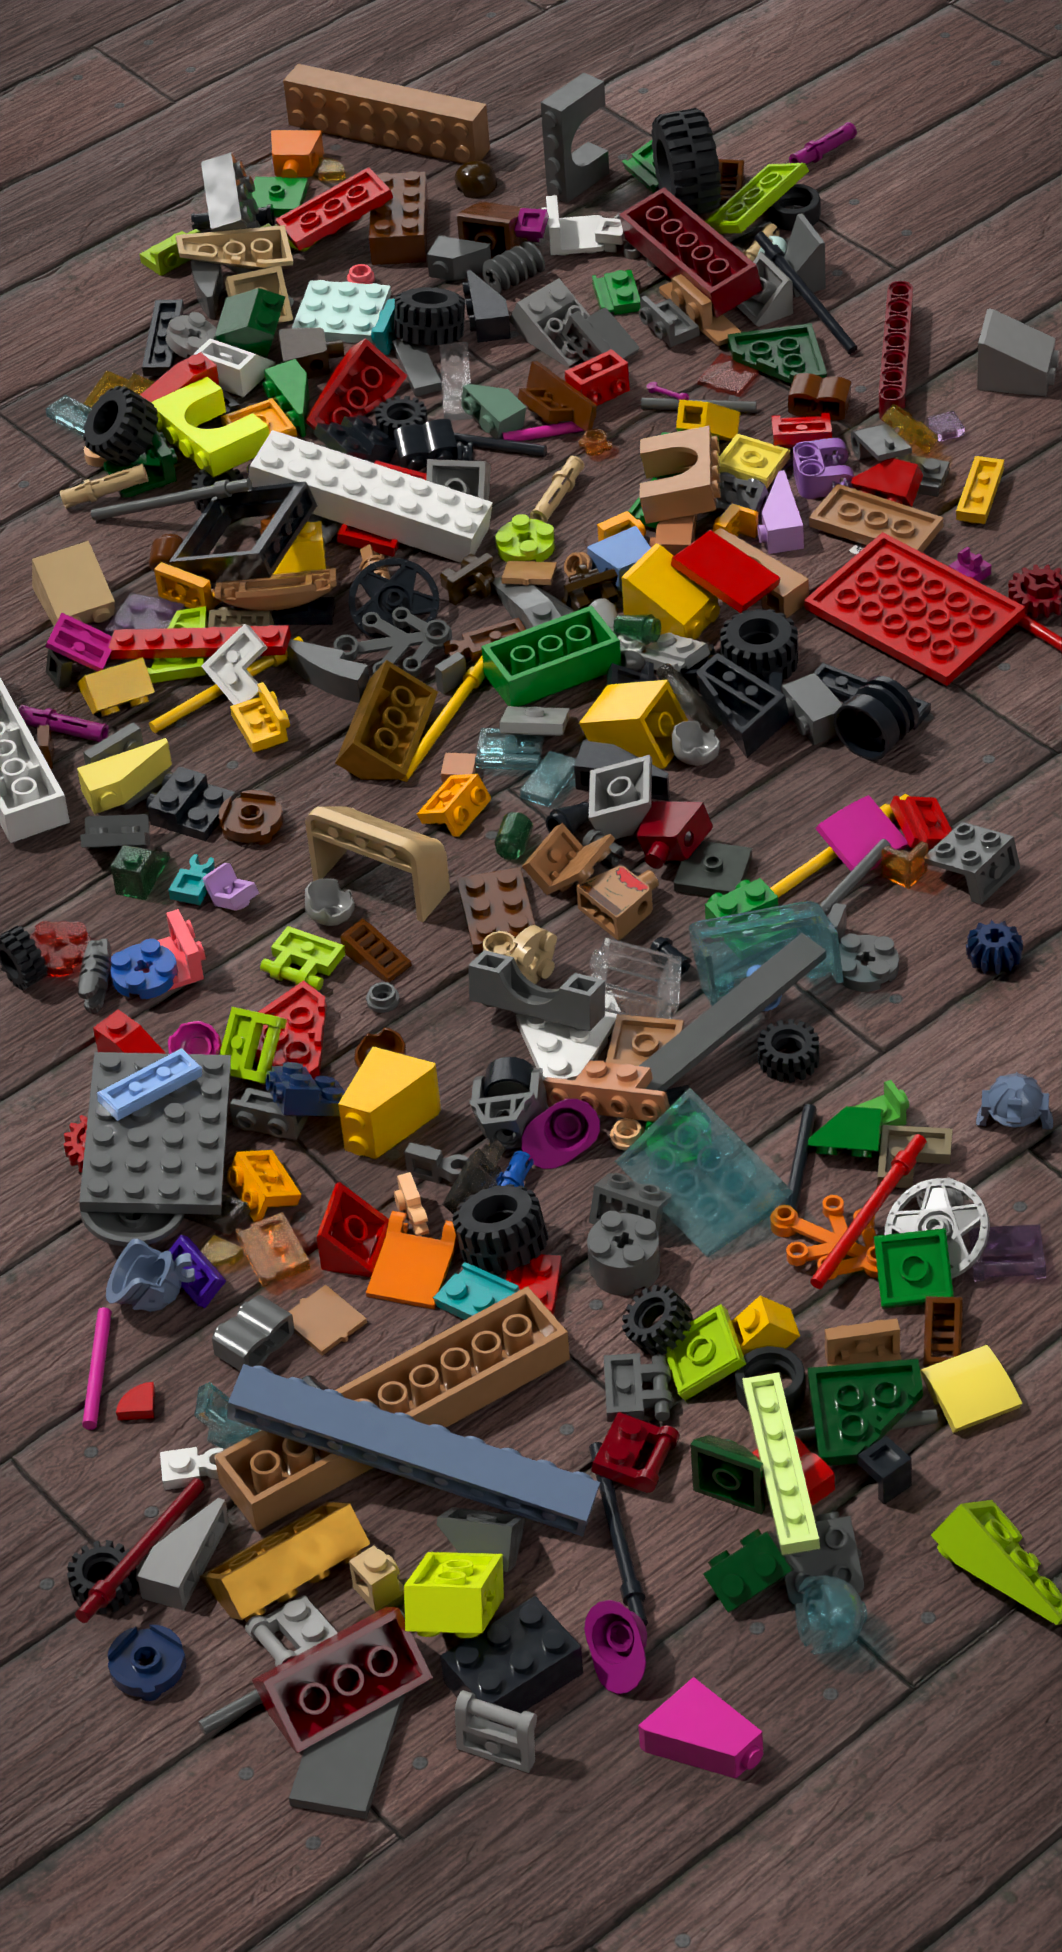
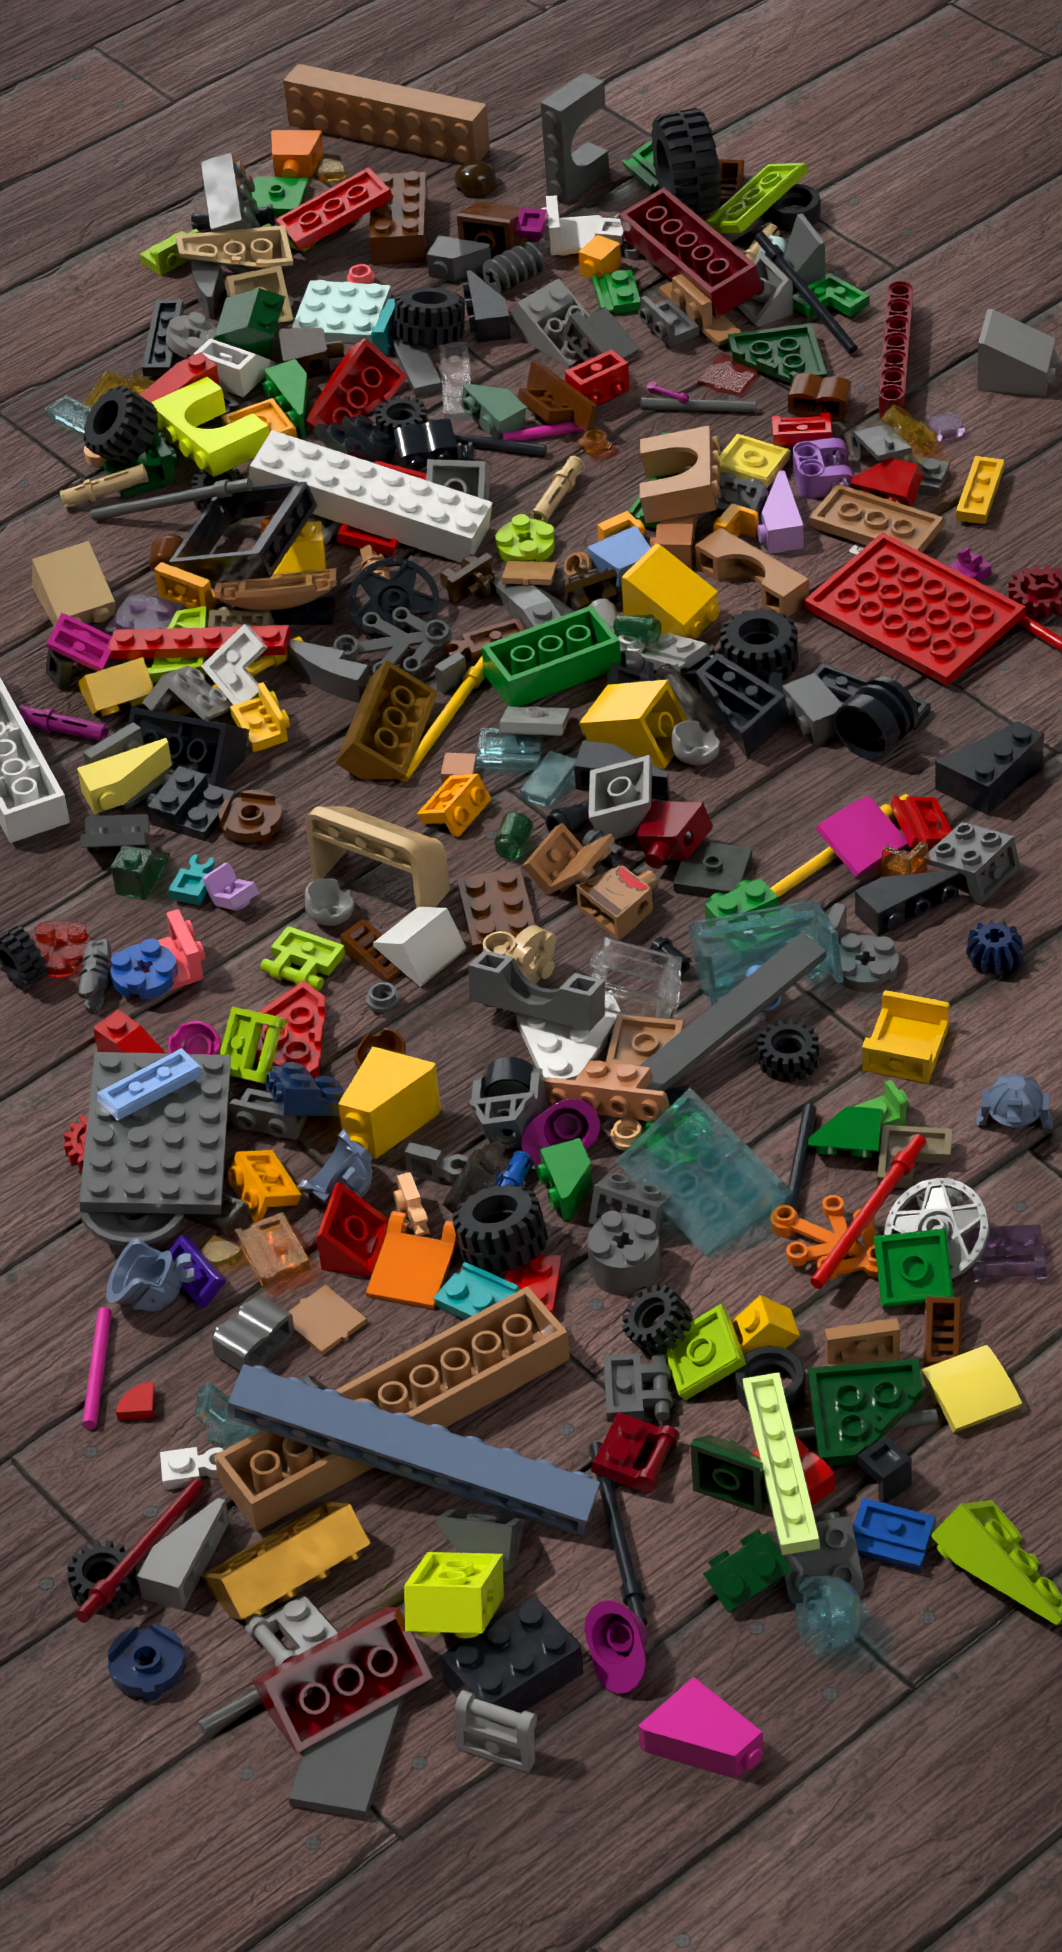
(45, 744): reddish brown tile -> none
(189, 686): none -> light grey bracket
(195, 743): none -> black wedge
(346, 1165): none -> sand blue helmet
(376, 1578): tan brick -> none
(422, 943): none -> white slope
(567, 1174): none -> green slope
(599, 257): none -> light orange brick
(696, 414): yellow slope -> none
(725, 571): red tile -> none
(814, 150): magenta pin -> none
(835, 293): none -> green plate
(854, 876): dark grey bar -> none
(893, 1534): none -> blue plate
(900, 898): none -> black slope
(906, 1037): none -> yellow panel
(990, 767): none -> black wedge

